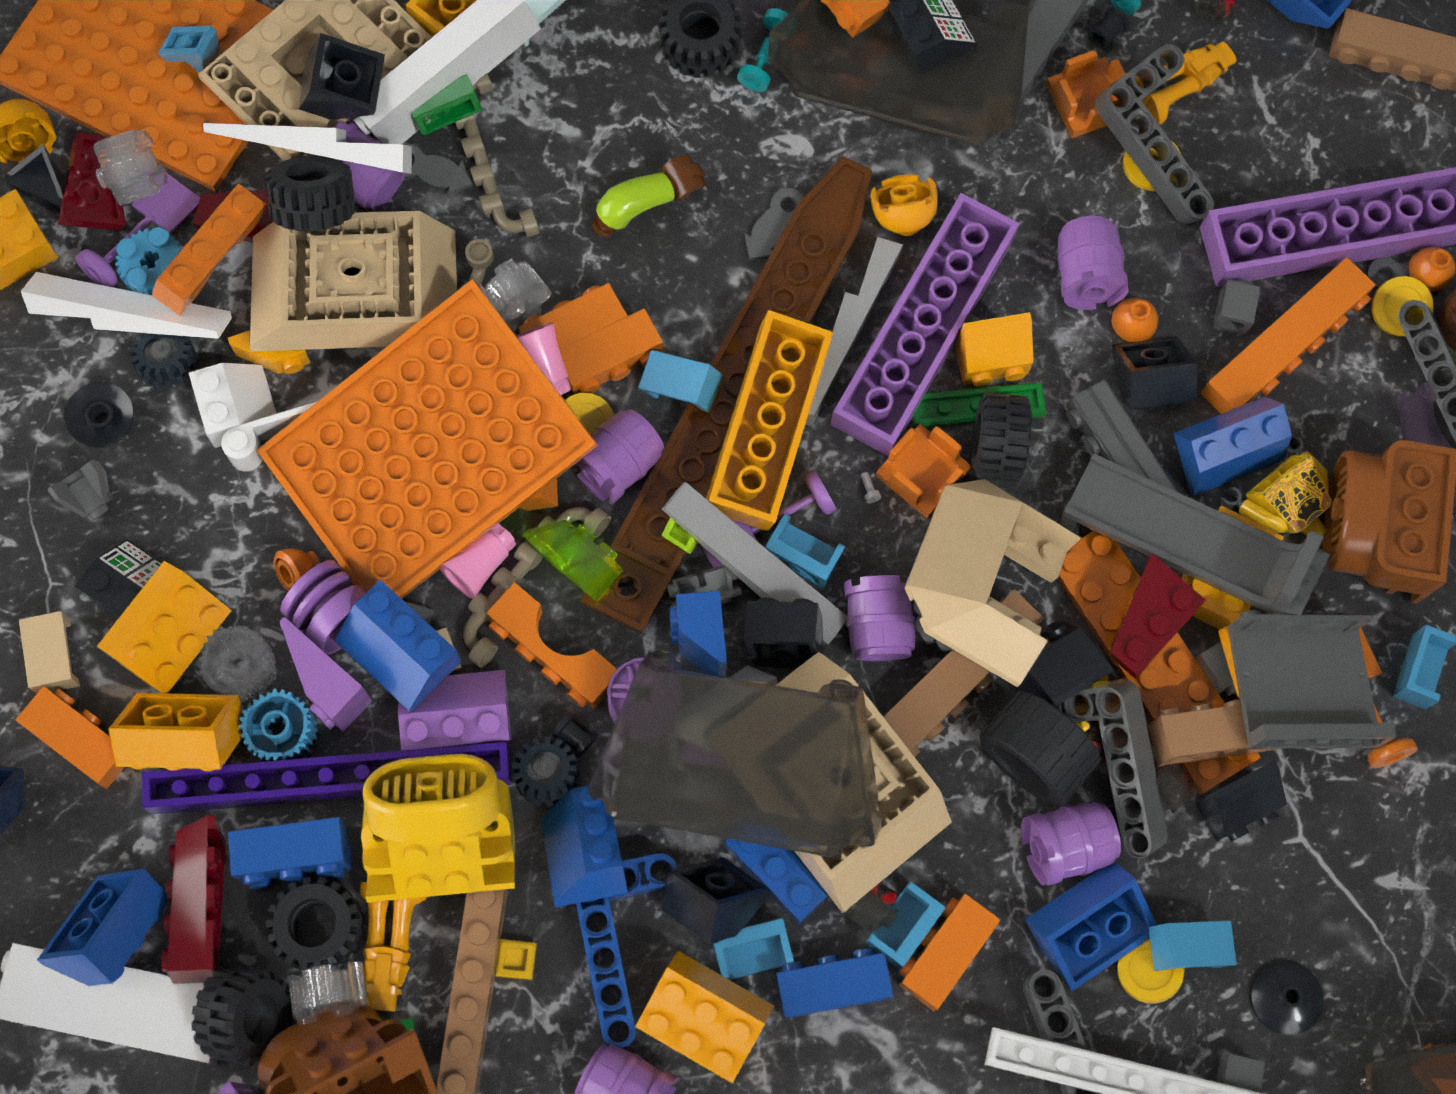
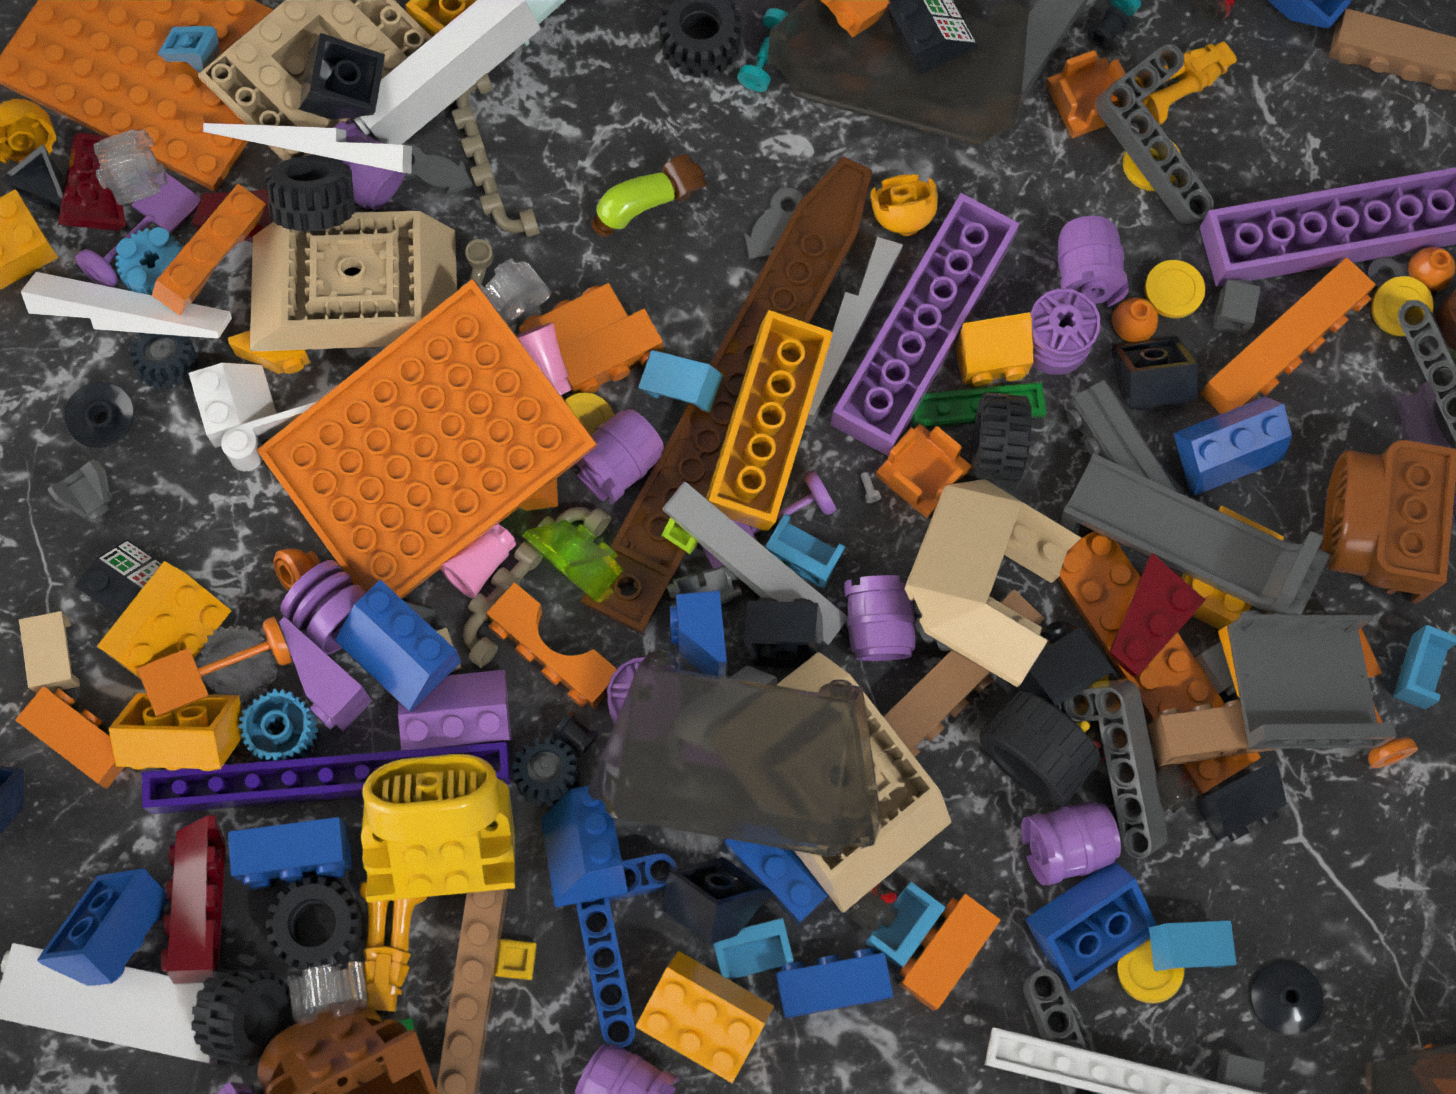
(178, 682): none -> orange piece
(447, 106): green slope -> none
(1058, 348): none -> medium lavender wheel
(1174, 288): none -> yellow piece
(1289, 496): yellow torso -> none

